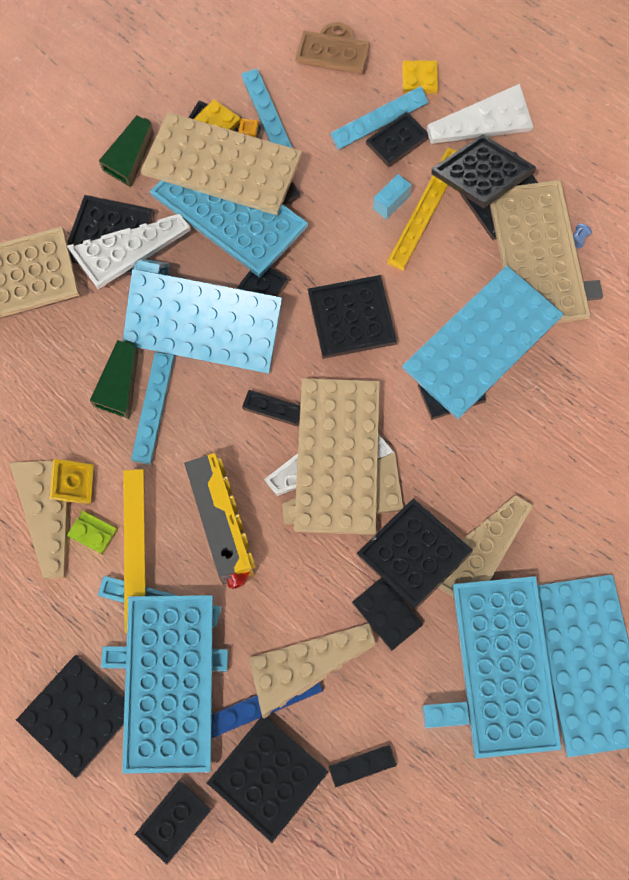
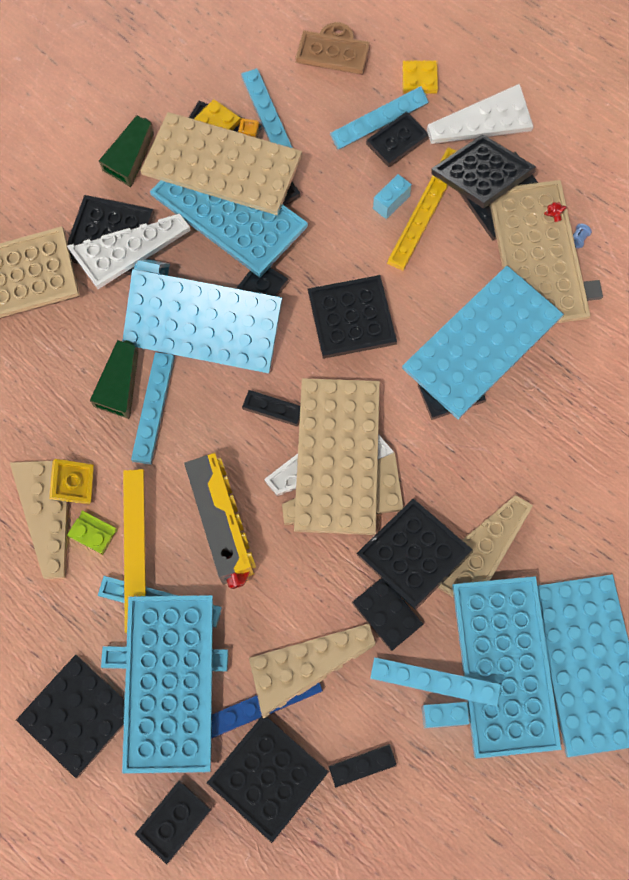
(436, 681): none -> medium azure plate
(555, 210): none -> red plant

